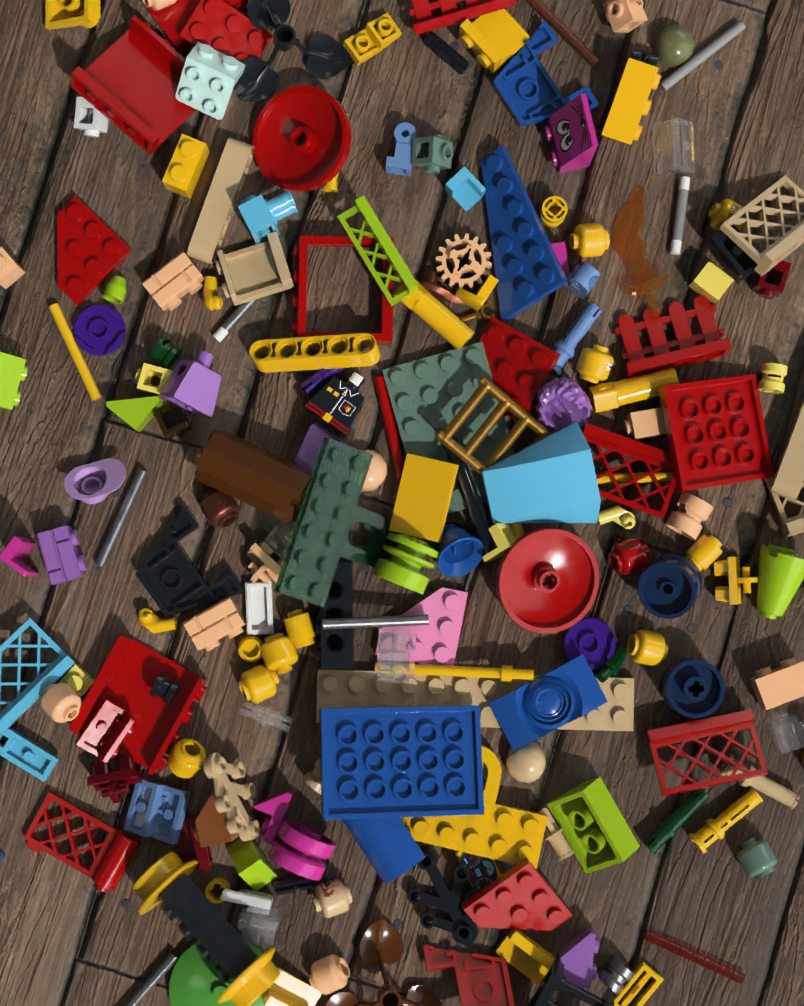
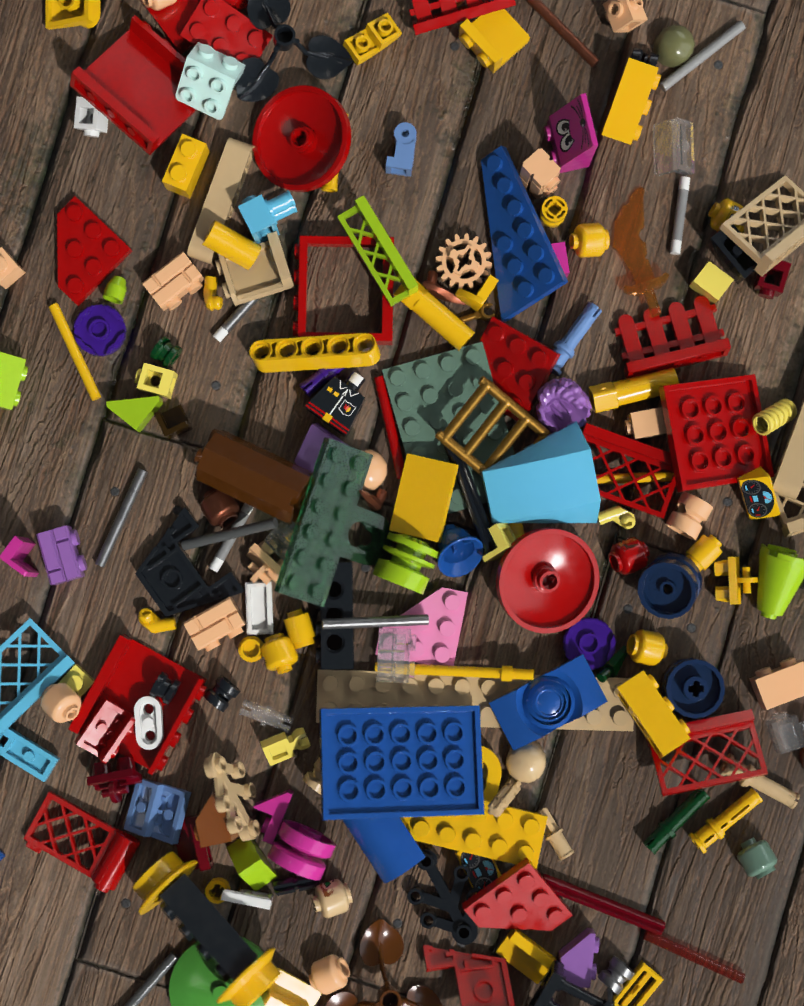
(95, 480): lavender piece -> none
(148, 722): none -> white plate
(186, 758): yellow head -> none
(193, 385): medium lavender torso -> none
(221, 693): none -> black wheel
(227, 545): none -> light grey bar
(229, 534): none -> dark grey bar
(231, 245): none -> yellow brick
(258, 684): yellow head -> none
(260, 924): clear brick -> none
(281, 747): none -> light yellow plate
(375, 502): none -> copper bar
(432, 153): sand green brick -> none
(446, 53): black axle -> none
(465, 189): medium azure panel -> none
(504, 797): none -> tan axle
(528, 87): blue wing -> none
(540, 174): none -> light nougat brick
(582, 279): medium blue leg -> none
(593, 825): lime slope -> none
(594, 364): yellow head -> none
(606, 905): none -> dark red axle
(653, 713): none -> yellow brick
(758, 494): none -> slope
(772, 378): light yellow wheel -> none
(774, 416): none -> light yellow piece

